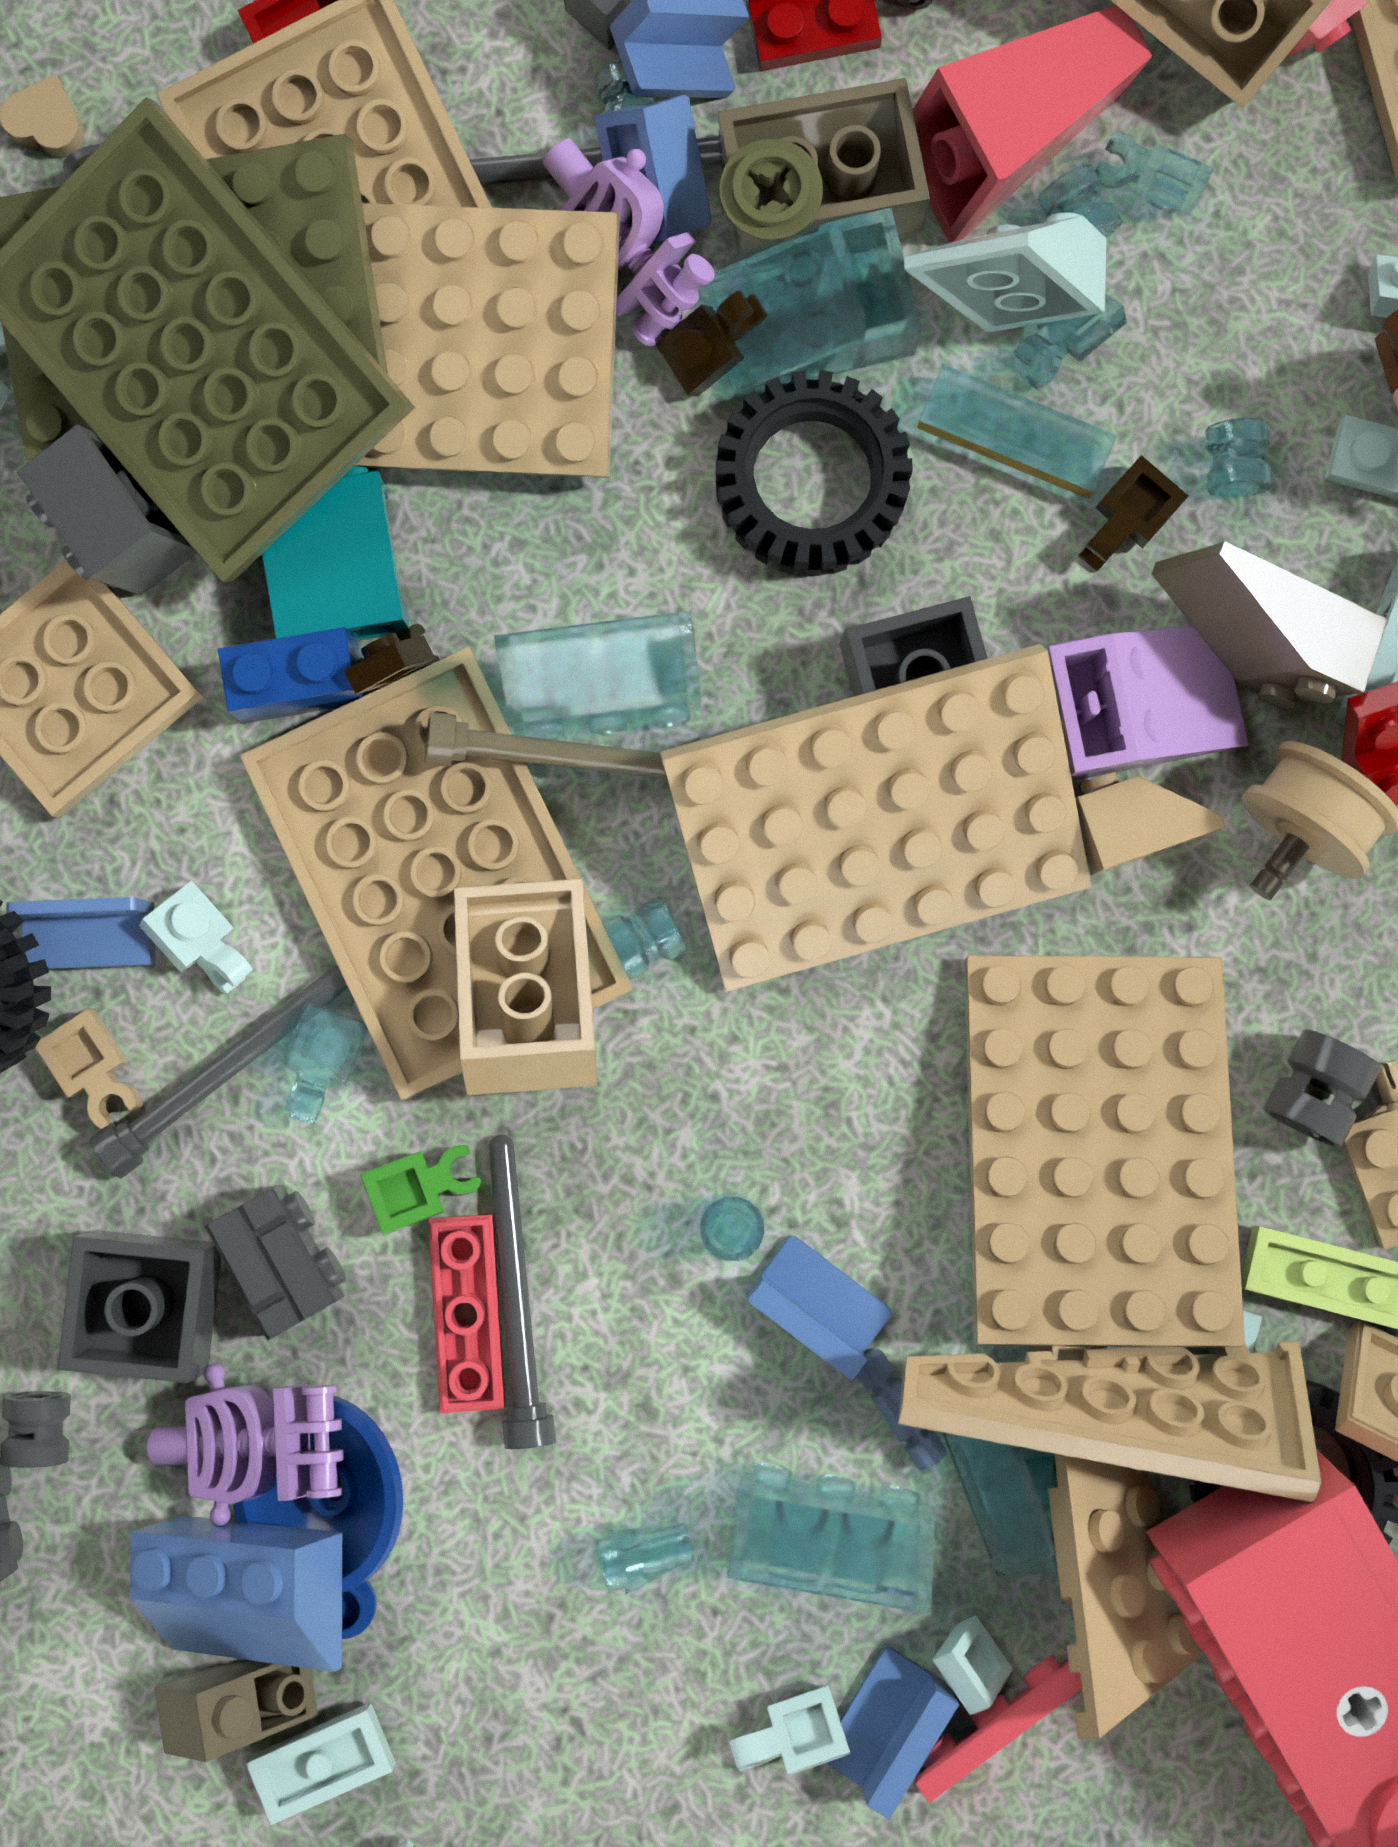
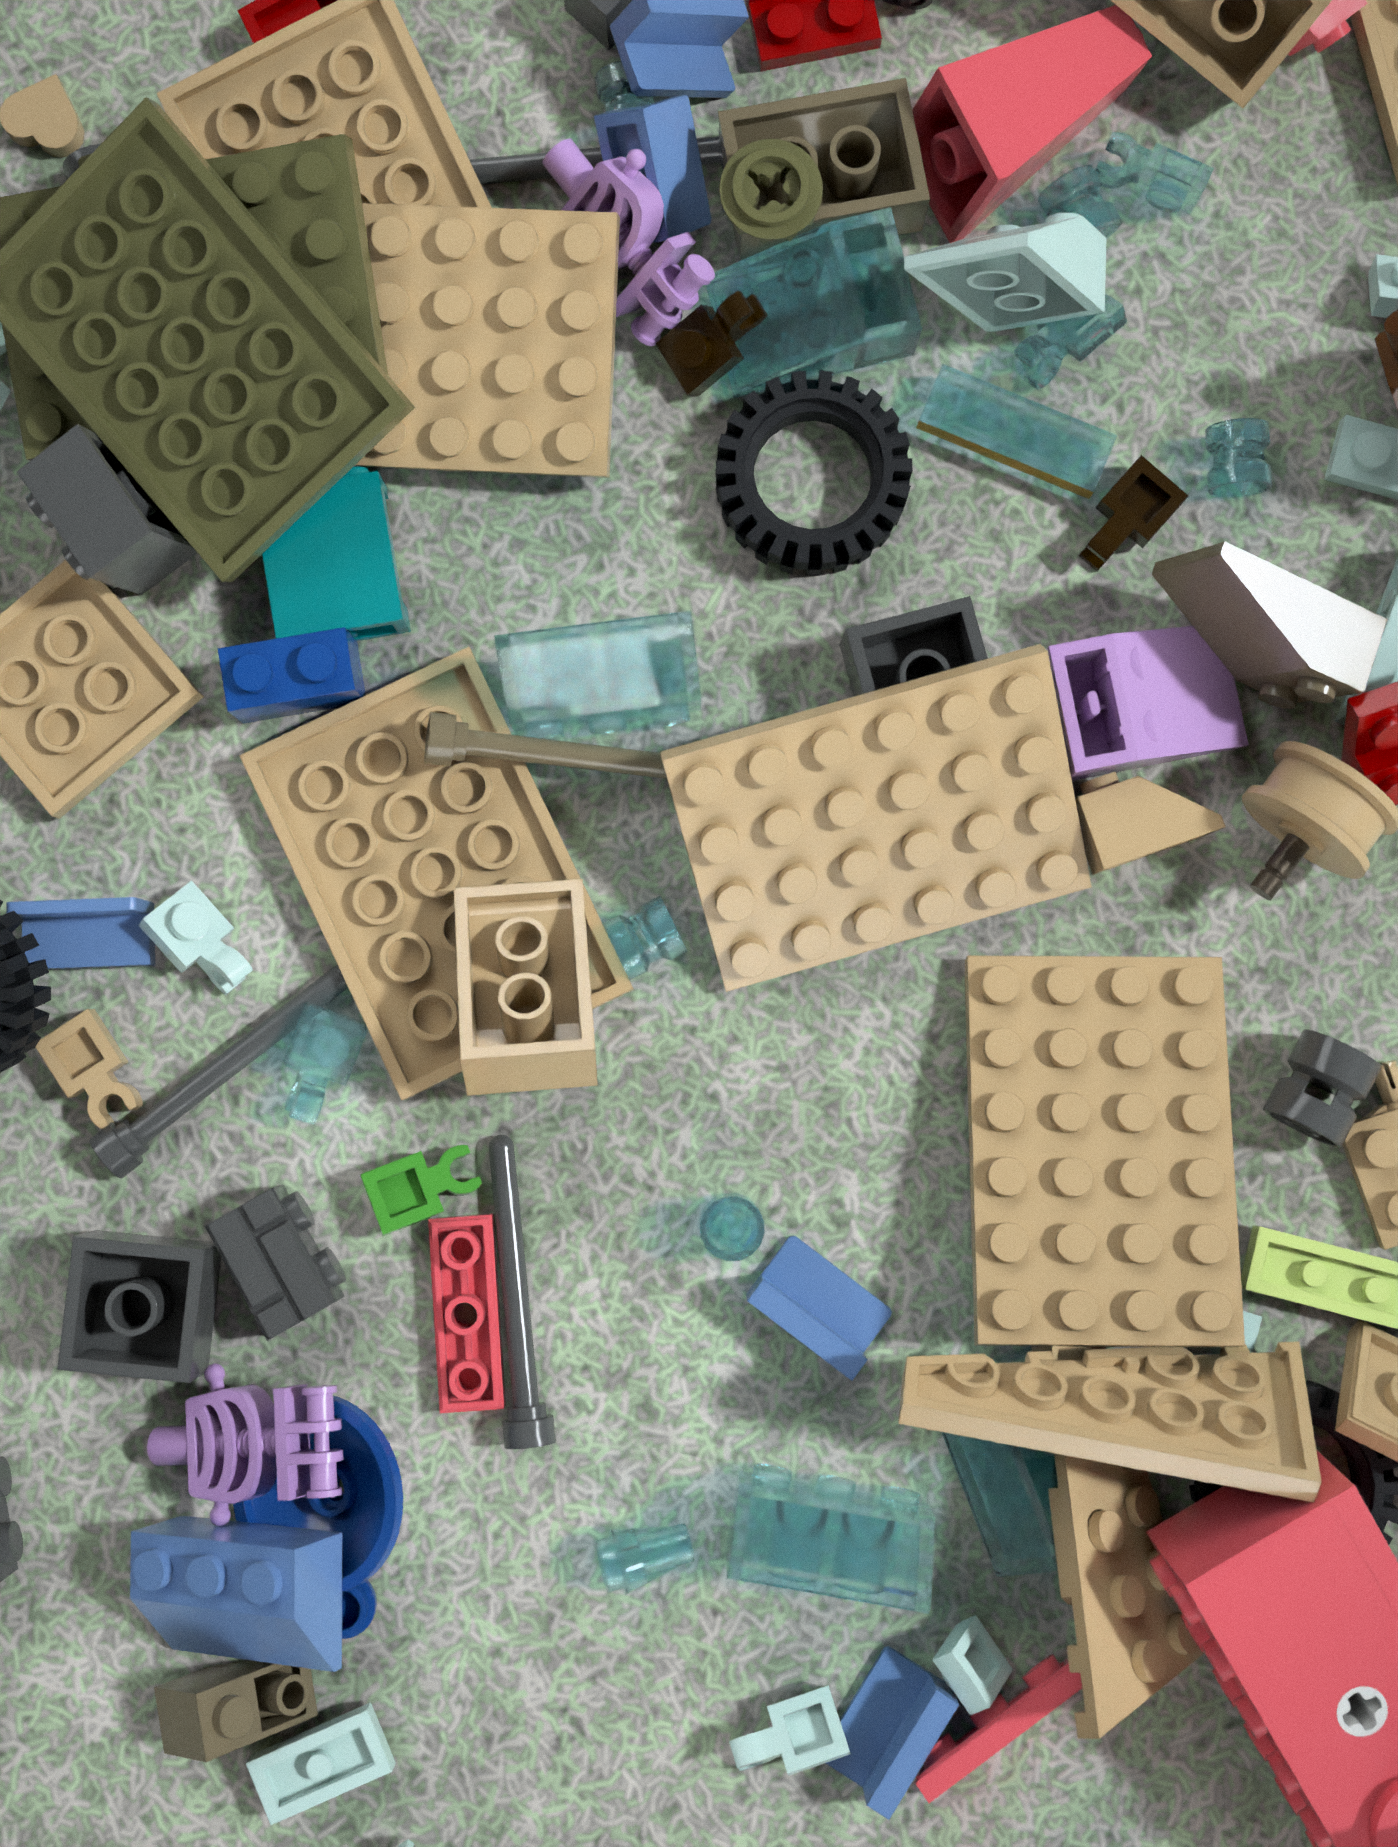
(35, 1429): dark grey wheel -> none
(391, 659): dark brown plate -> none
(922, 1444): sand blue axle -> none

